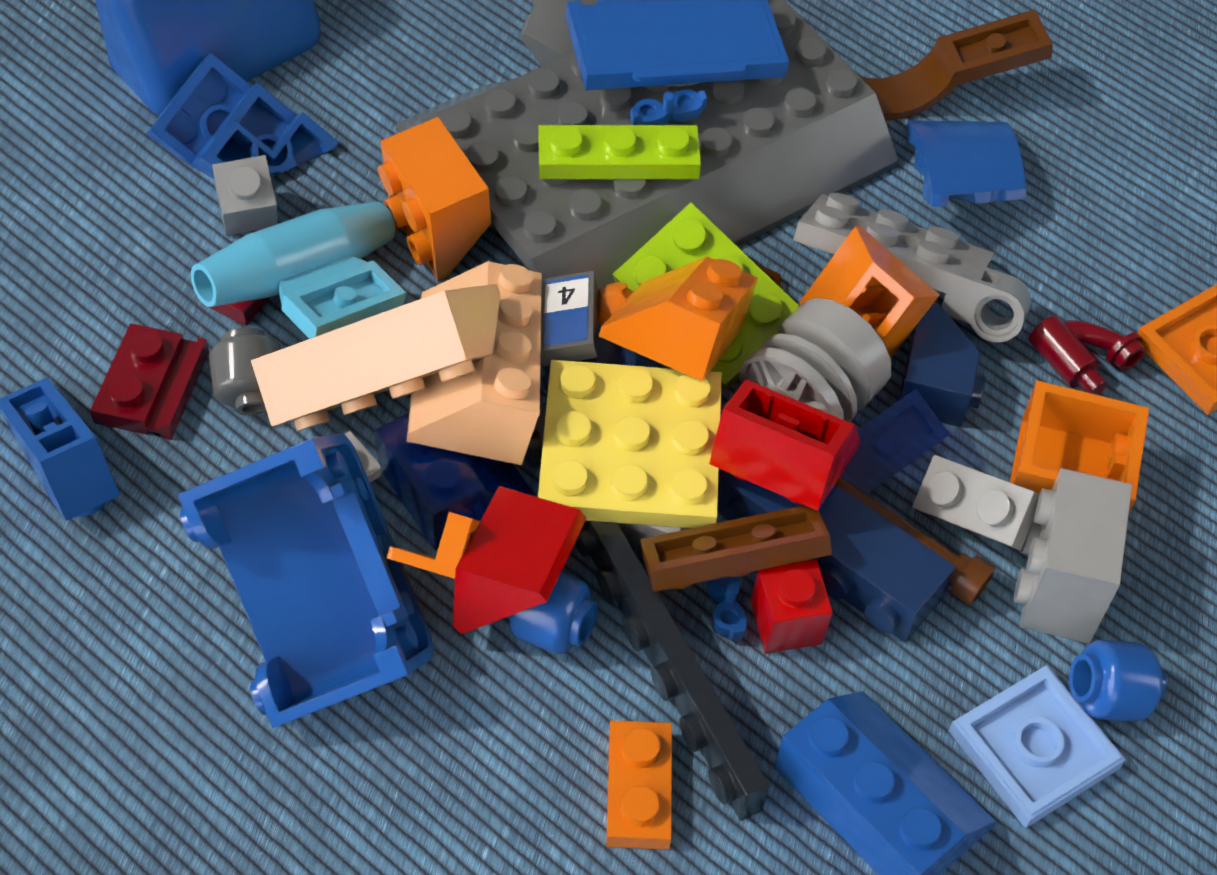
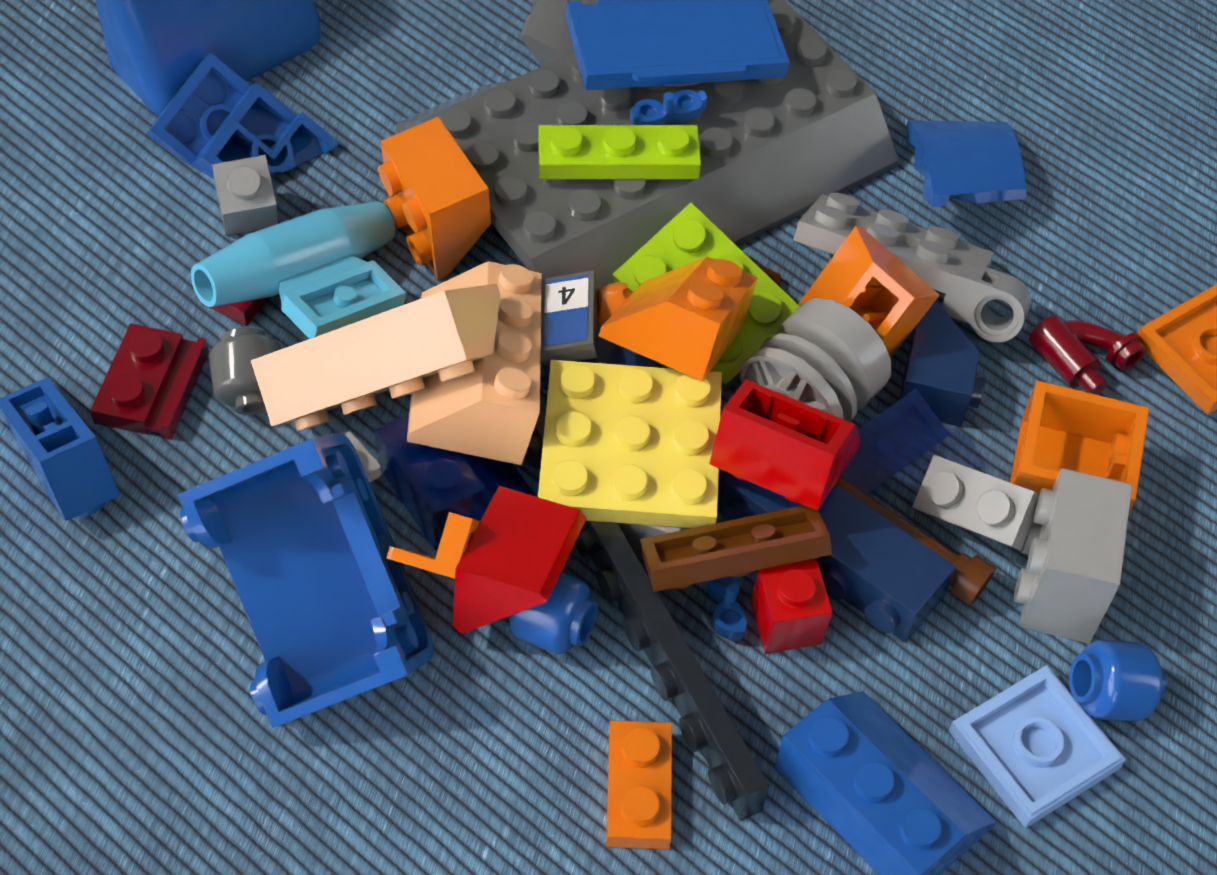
(962, 59): reddish brown piece -> none

